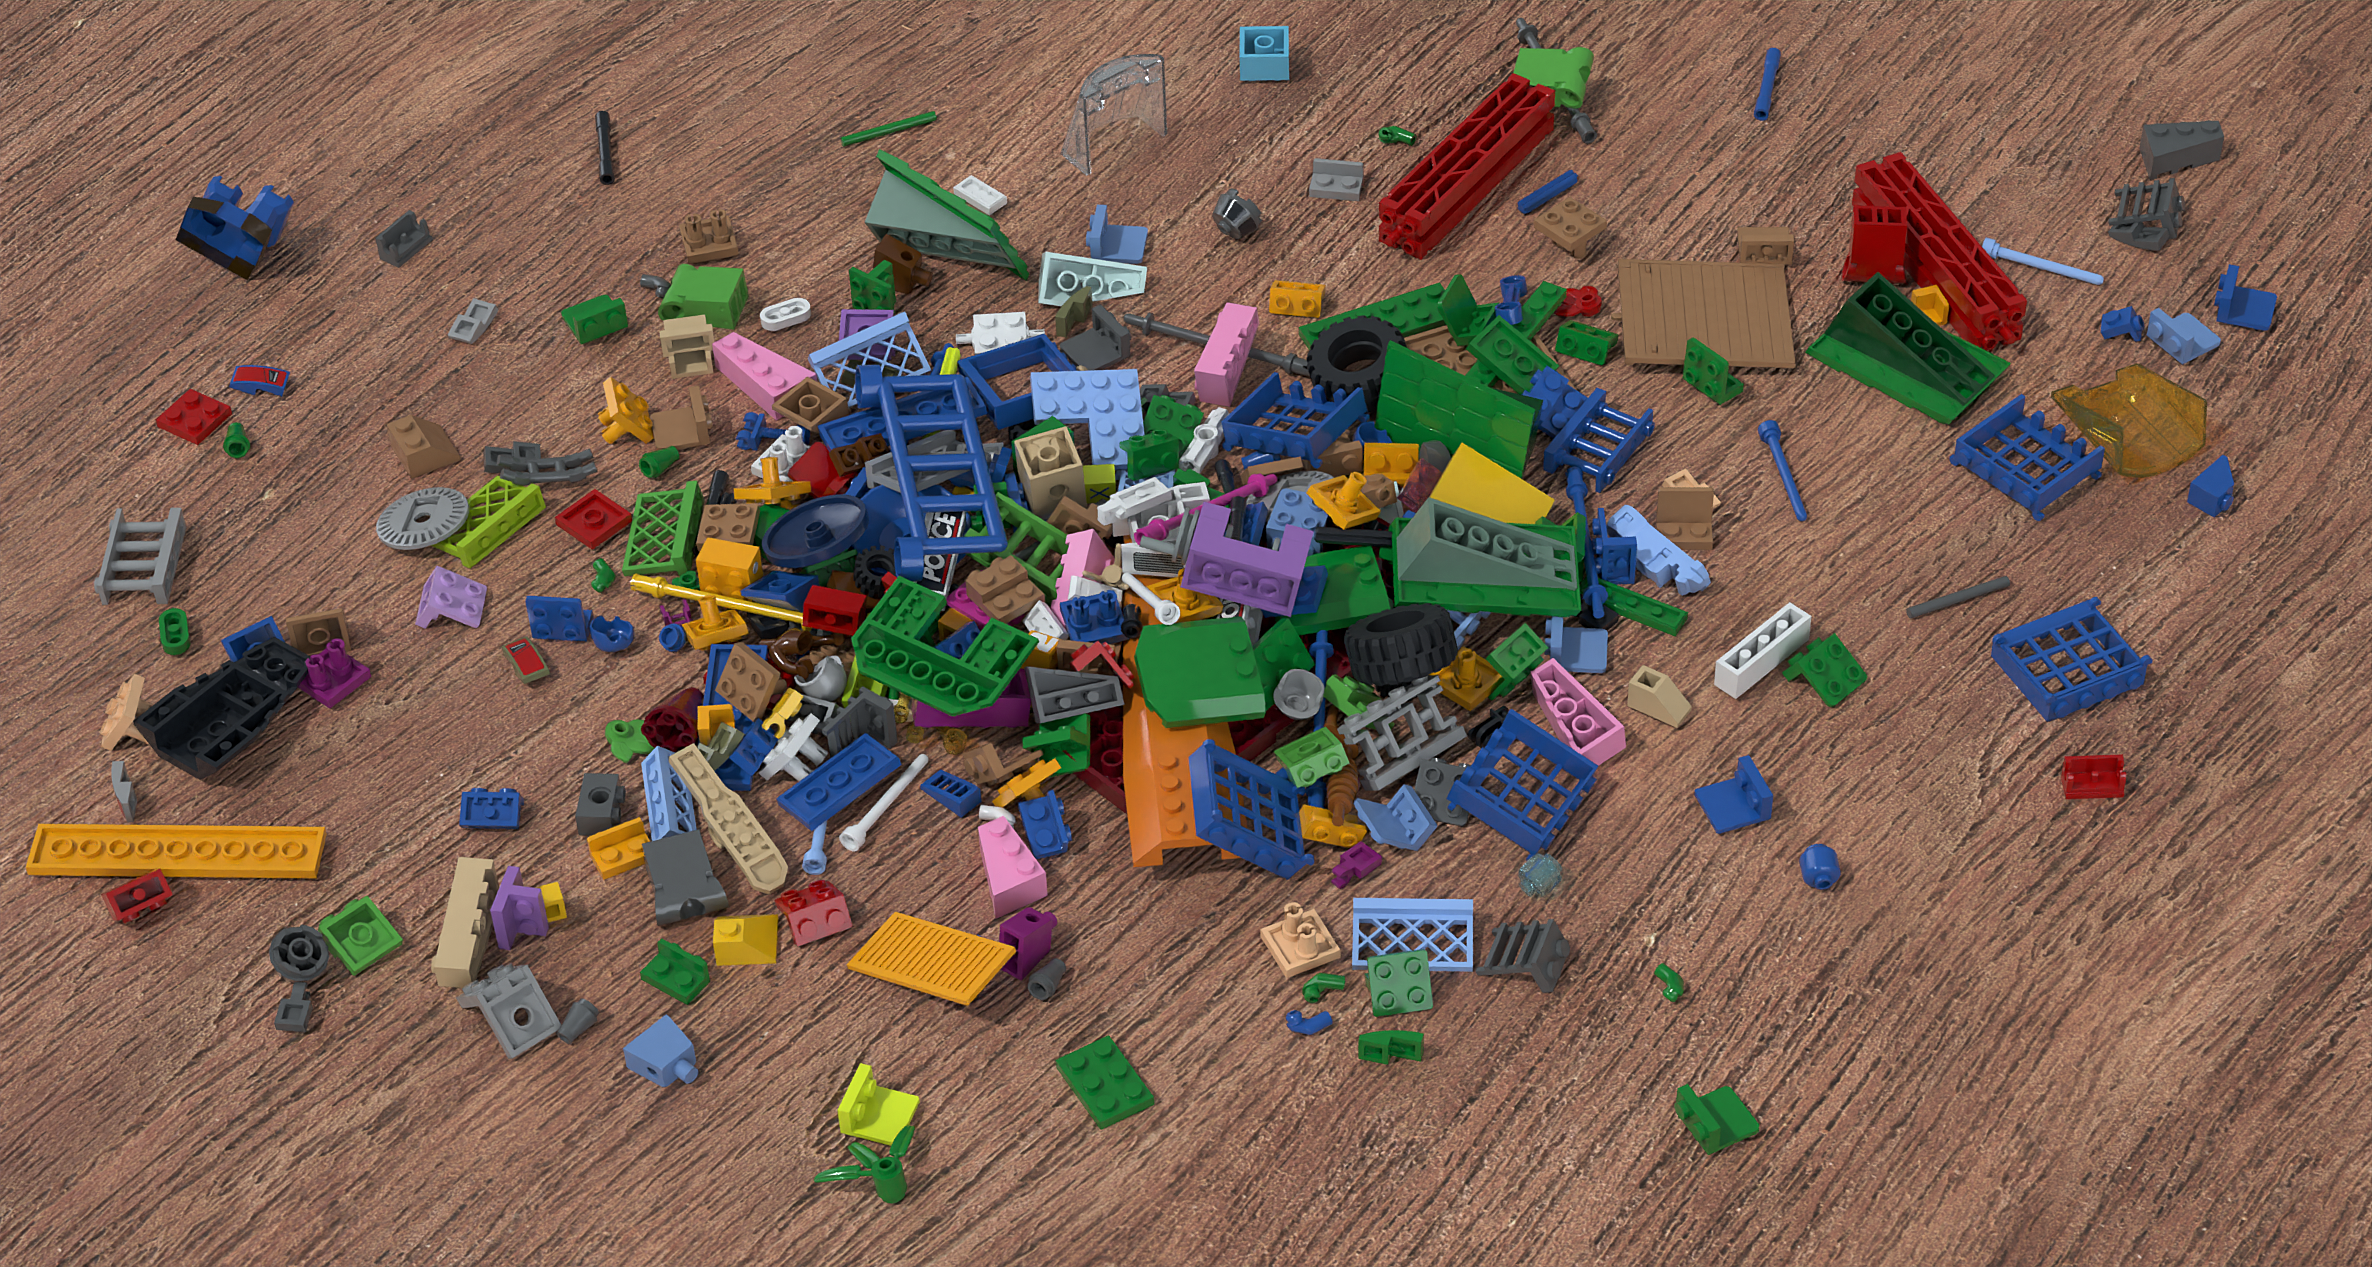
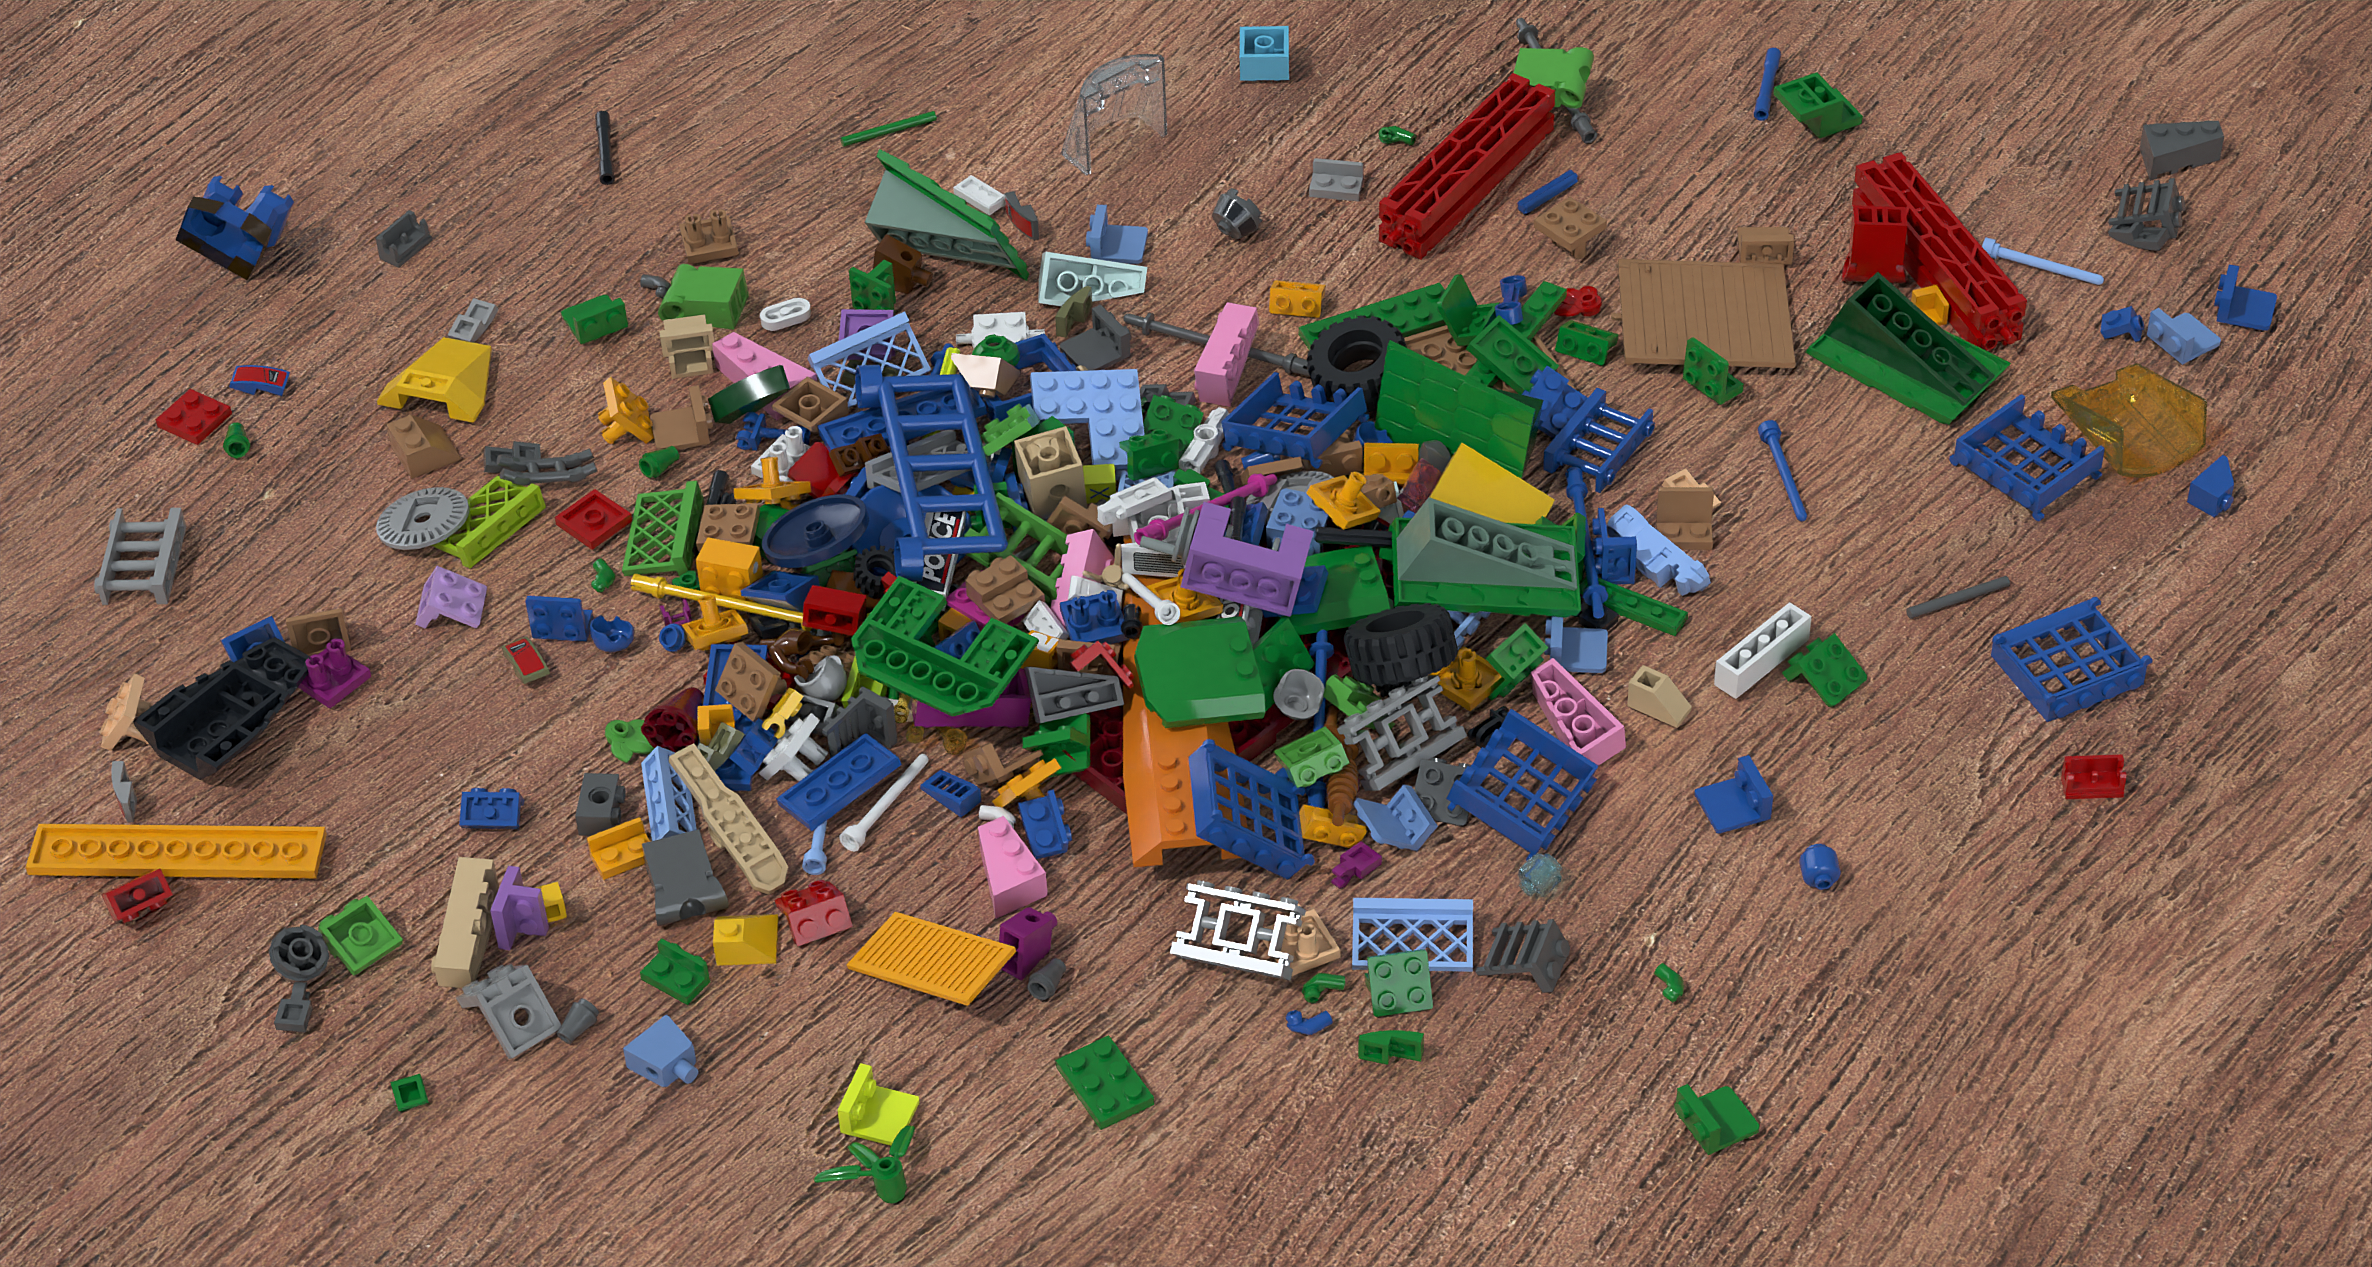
(174, 631): green plate -> none
(409, 1092): none -> green slope
(447, 373): none -> yellow wedge
(748, 394): none -> dark green slope
(986, 374): none -> slope
(998, 347): none -> green piece
(1002, 433): none -> bright green plate
(1021, 216): none -> dark grey slope
(1233, 953): none -> fence
(1818, 105): none -> green bracket

